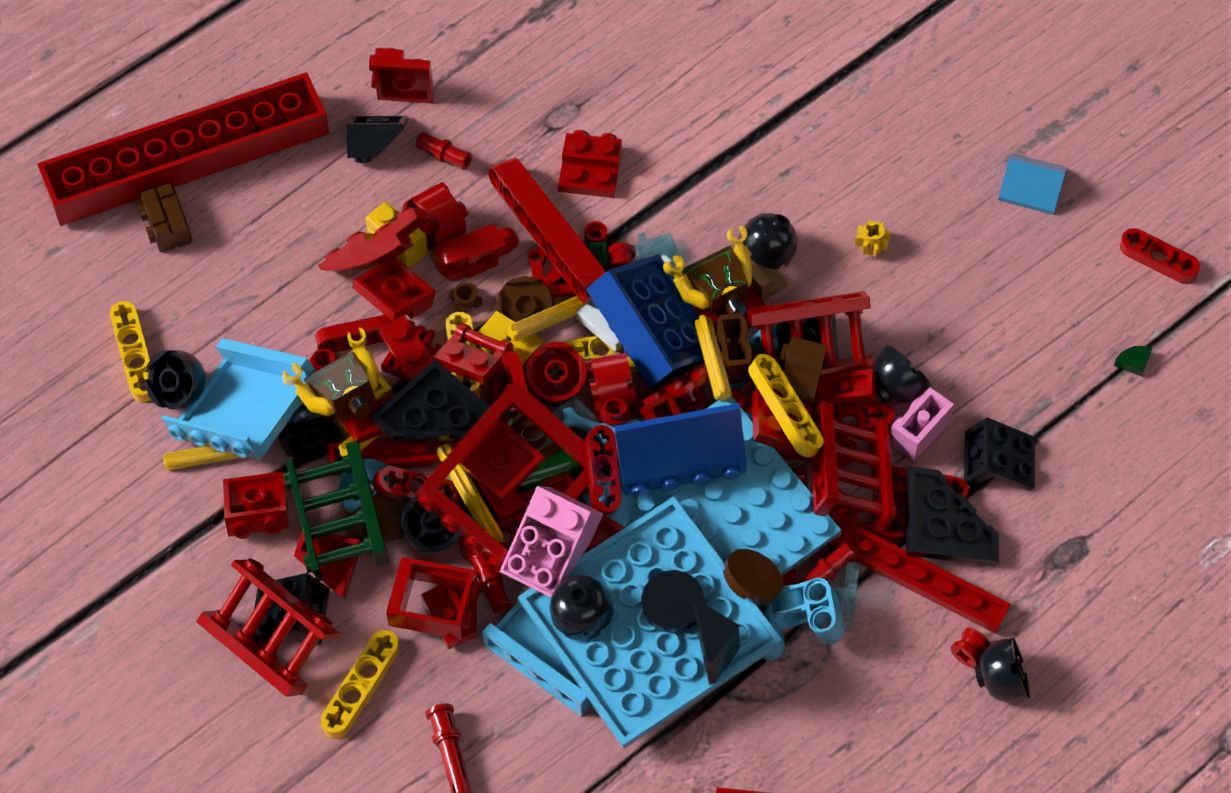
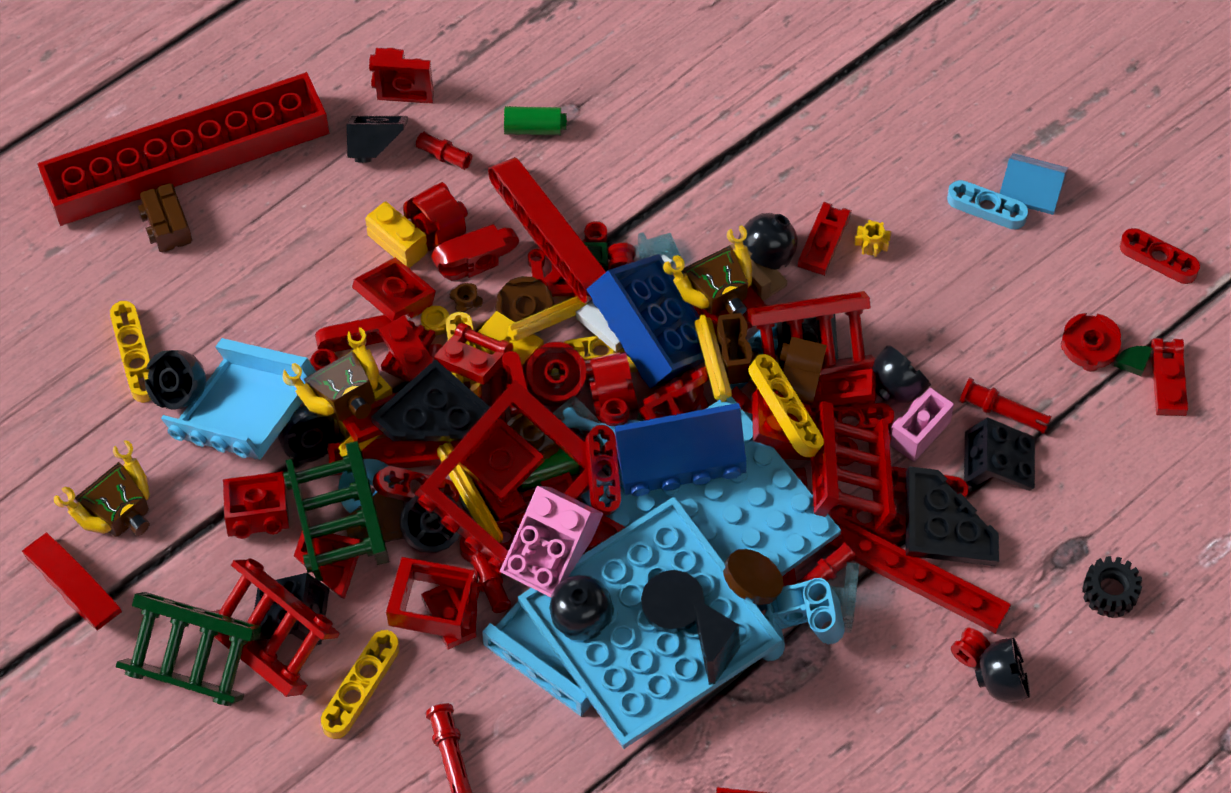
(72, 581): none -> red slope
(113, 500): none -> torso
(195, 457): yellow axle -> none
(210, 625): none -> dark green fence
(370, 249): red slope -> none
(435, 319): none -> yellow tile
(534, 120): none -> green brick
(590, 164): red plate -> none
(824, 239): none -> red plate
(990, 401): none -> red pin
(1004, 219): none -> medium azure beam
(1086, 355): none -> red plate
(1116, 571): none -> black tyre
(1169, 377): none -> red plate

